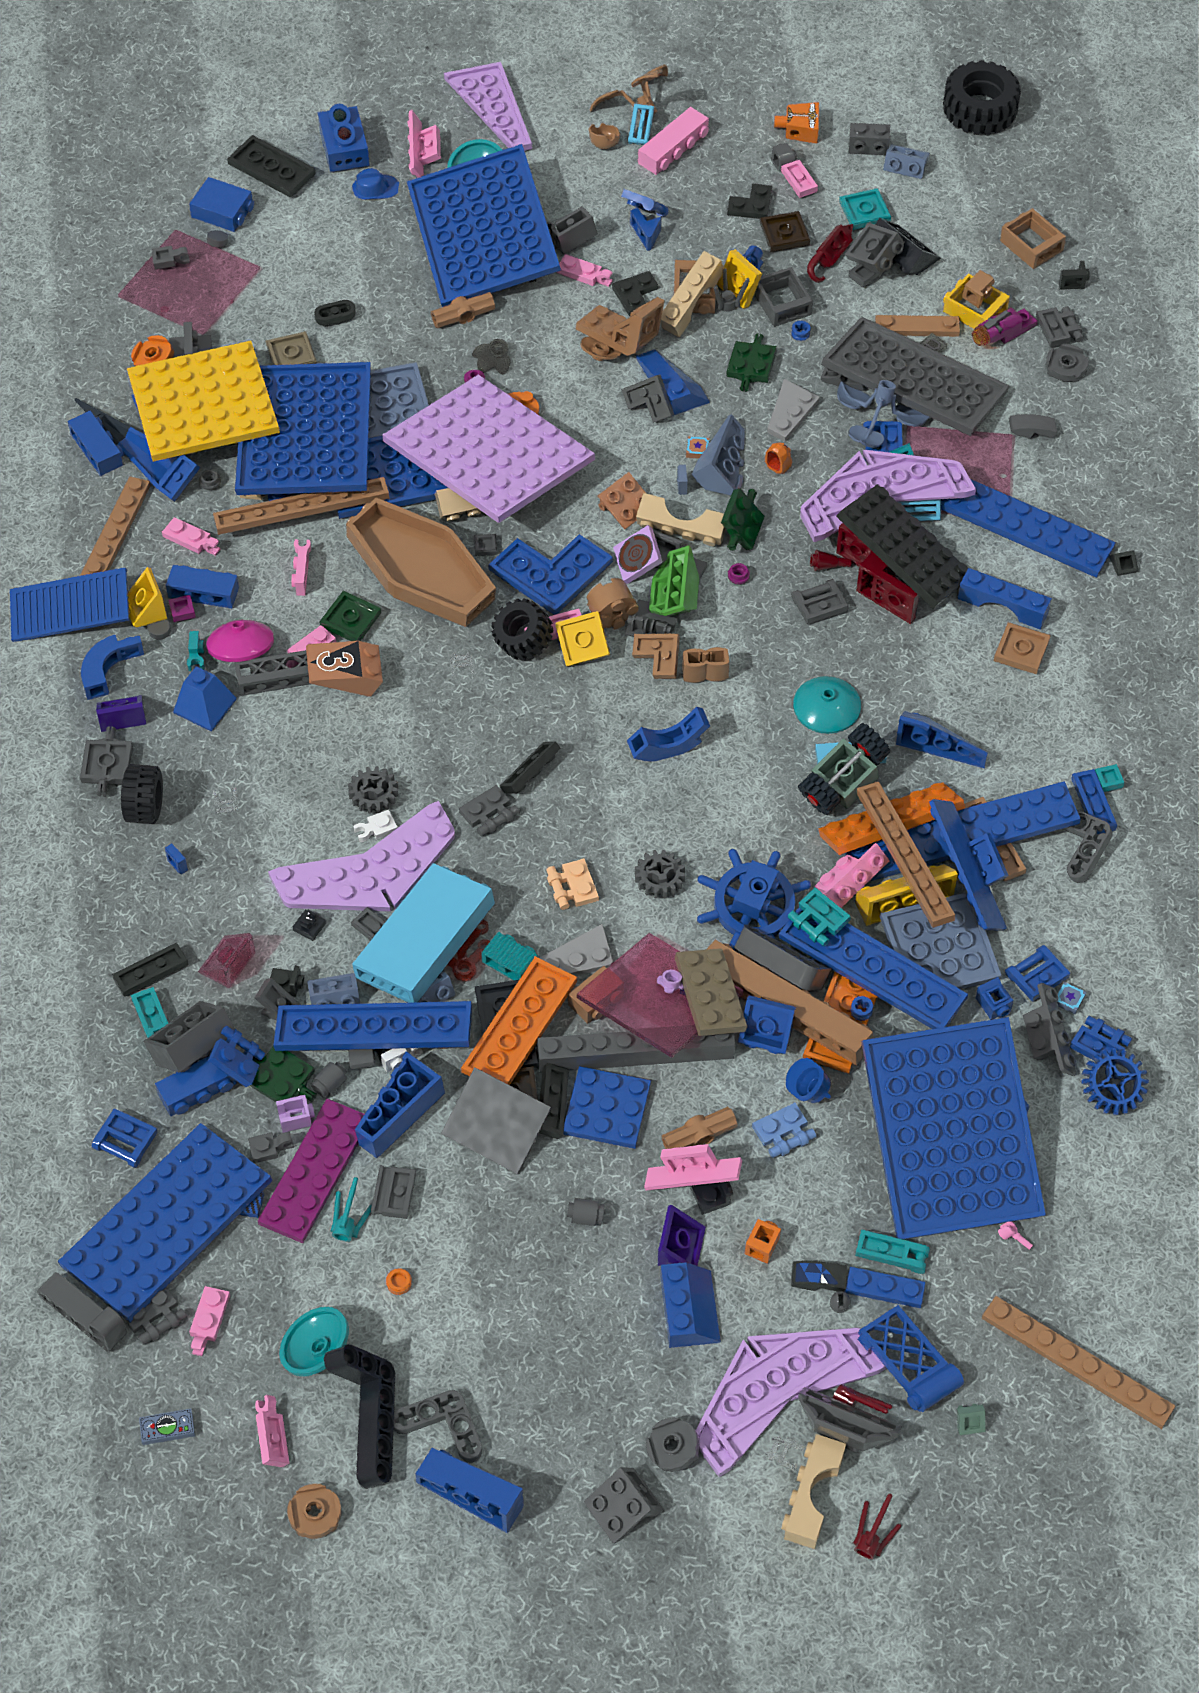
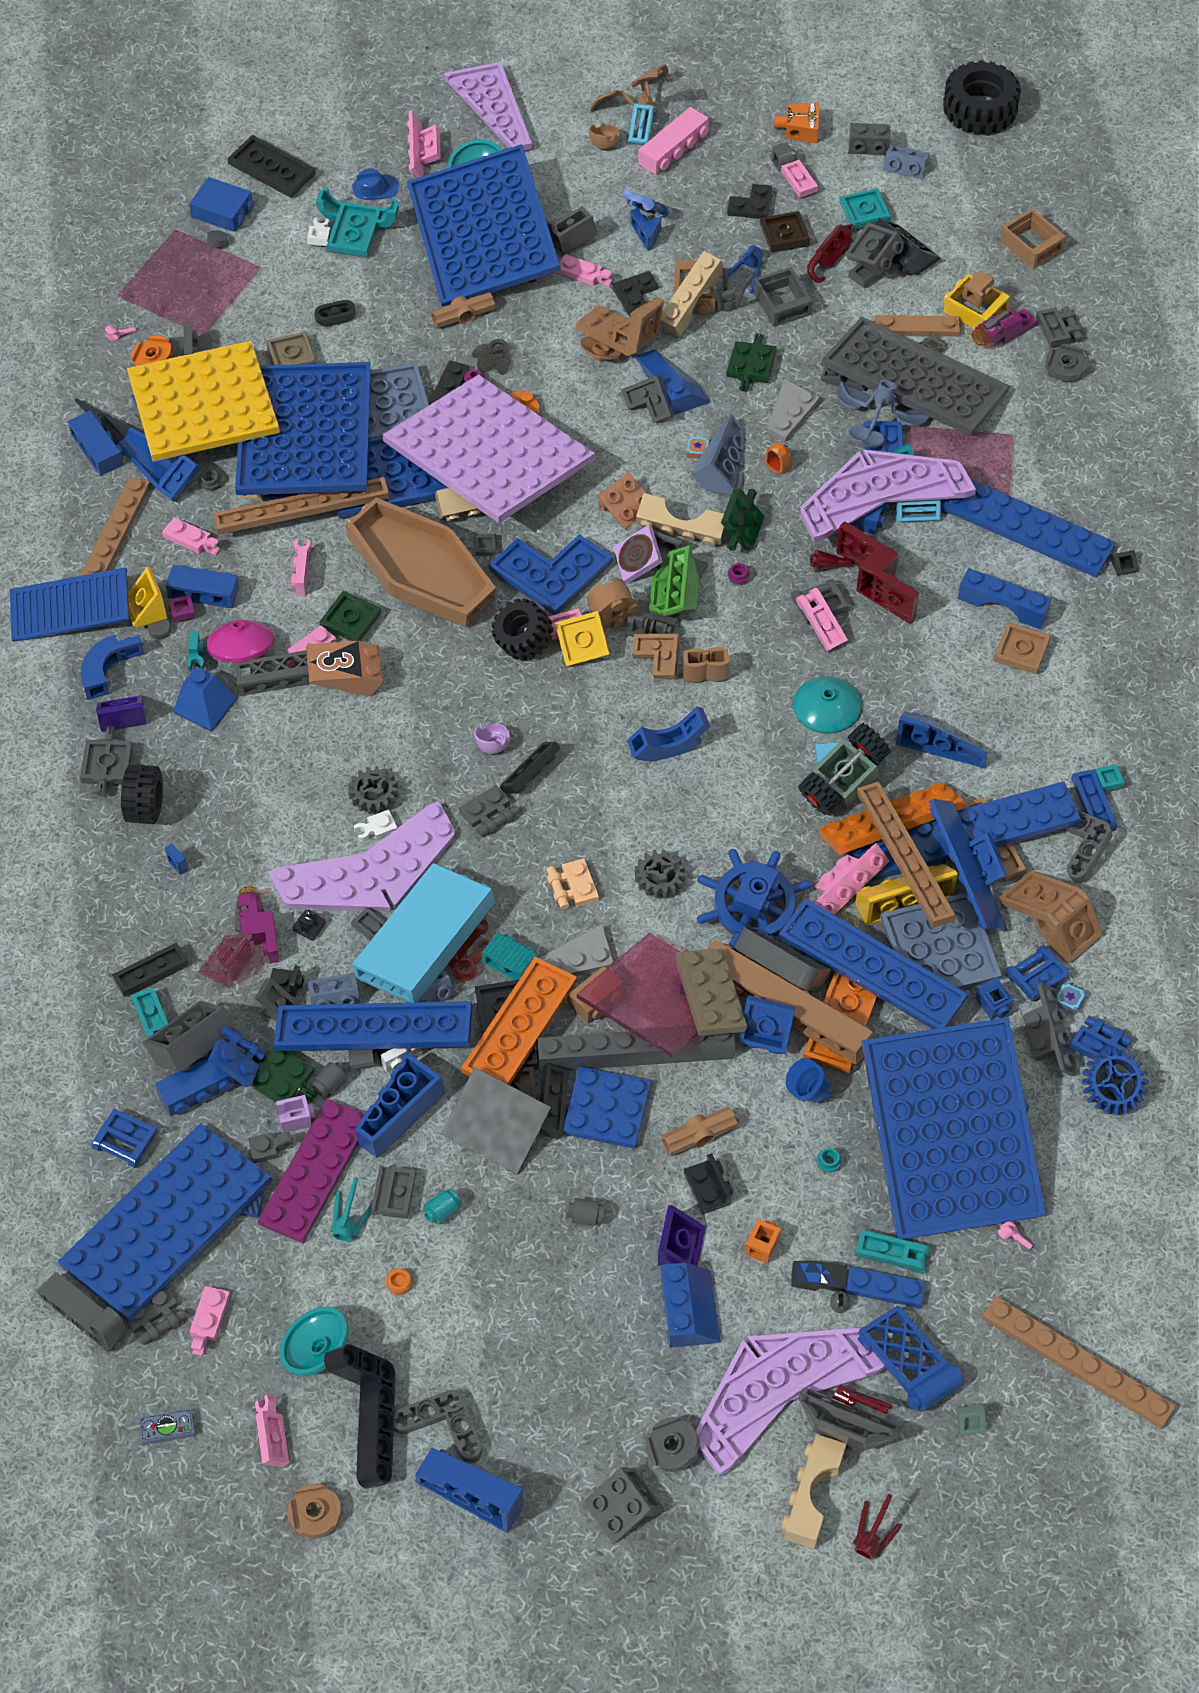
(114, 334): none -> bright pink hand
(166, 256): dark grey plate -> none
(254, 920): none -> magenta plate
(319, 233): none -> white plate
(343, 138): blue piece -> none
(354, 223): none -> teal piece
(441, 1206): none -> teal brick
(450, 380): none -> pearl dark grey plate
(492, 738): none -> lavender hair
(670, 981): lavender plate -> none
(682, 481): sand blue tile -> none
(691, 1167): bright pink bracket -> none
(737, 271): yellow plate -> none
(780, 1124): medium blue plate -> none
(804, 334): blue bush -> none
(822, 619): none -> bright pink plate
(823, 911): teal plate -> none
(832, 1154): none -> teal plate
(857, 1013): blue bush -> none
(904, 545): pearl dark grey plate -> none
(1027, 424): dark grey slope -> none
(1059, 910): none -> medium nougat bracket
(1074, 277): pearl dark grey bracket -> none

